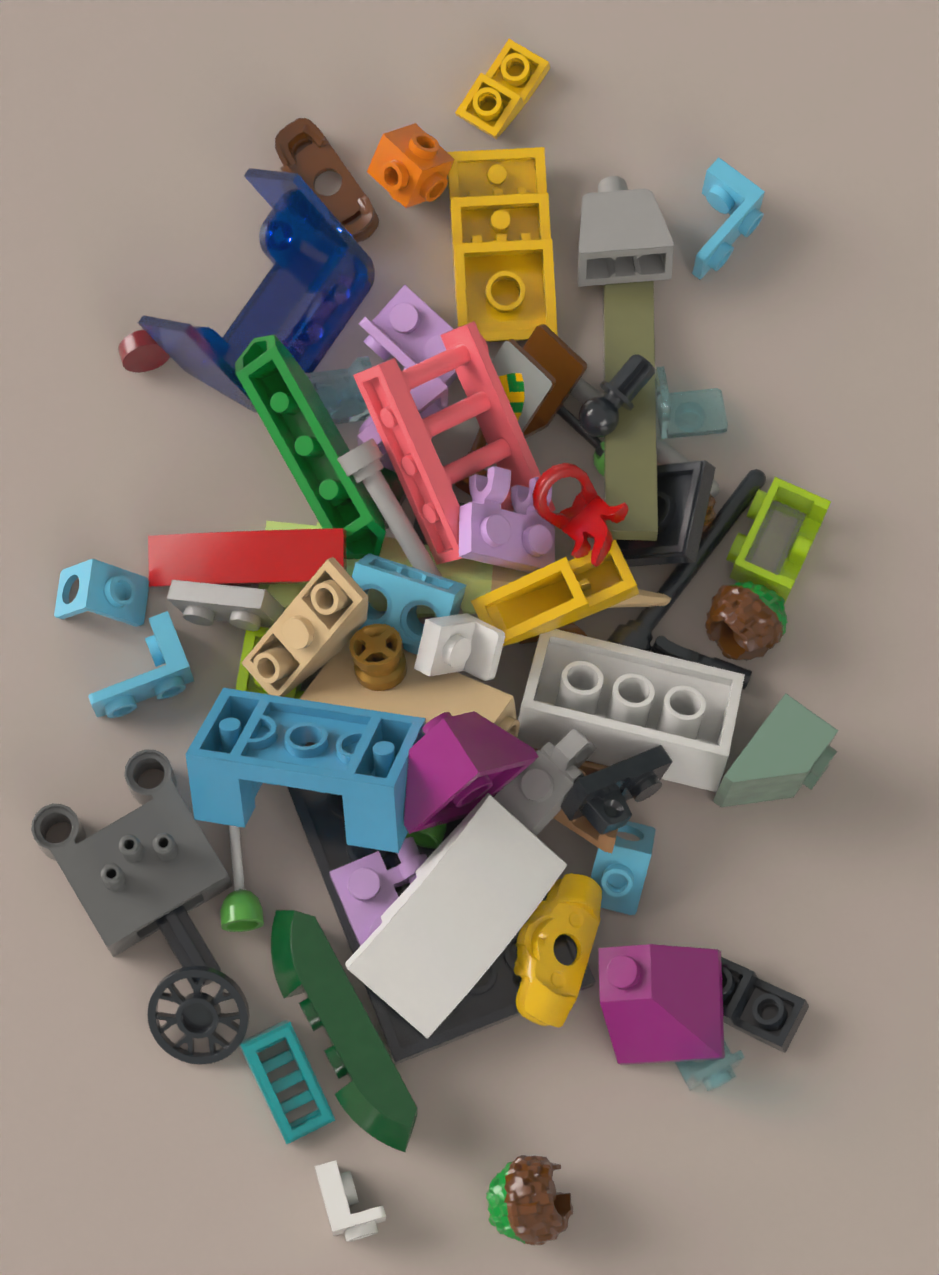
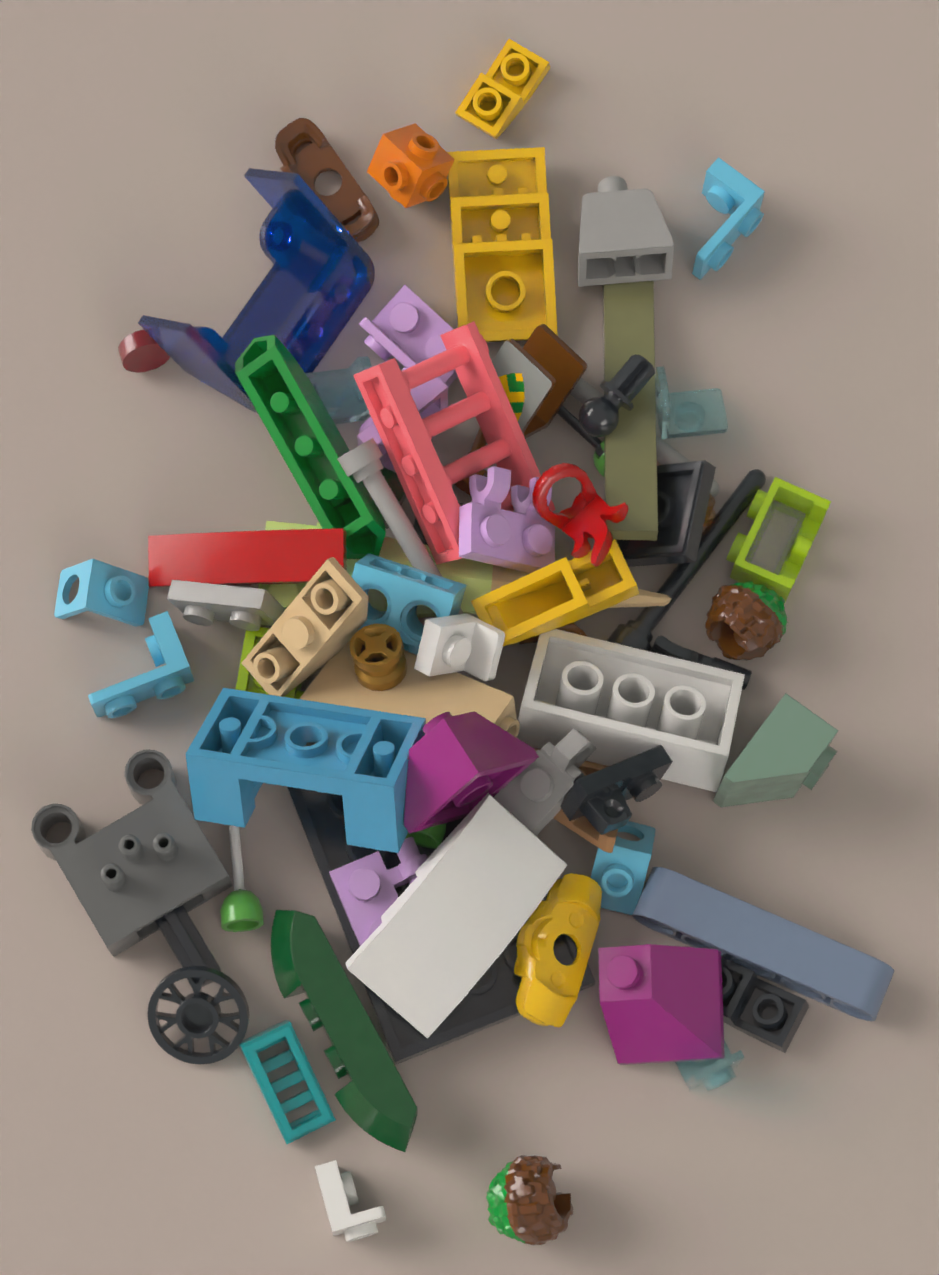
(764, 943): none -> sand blue beam

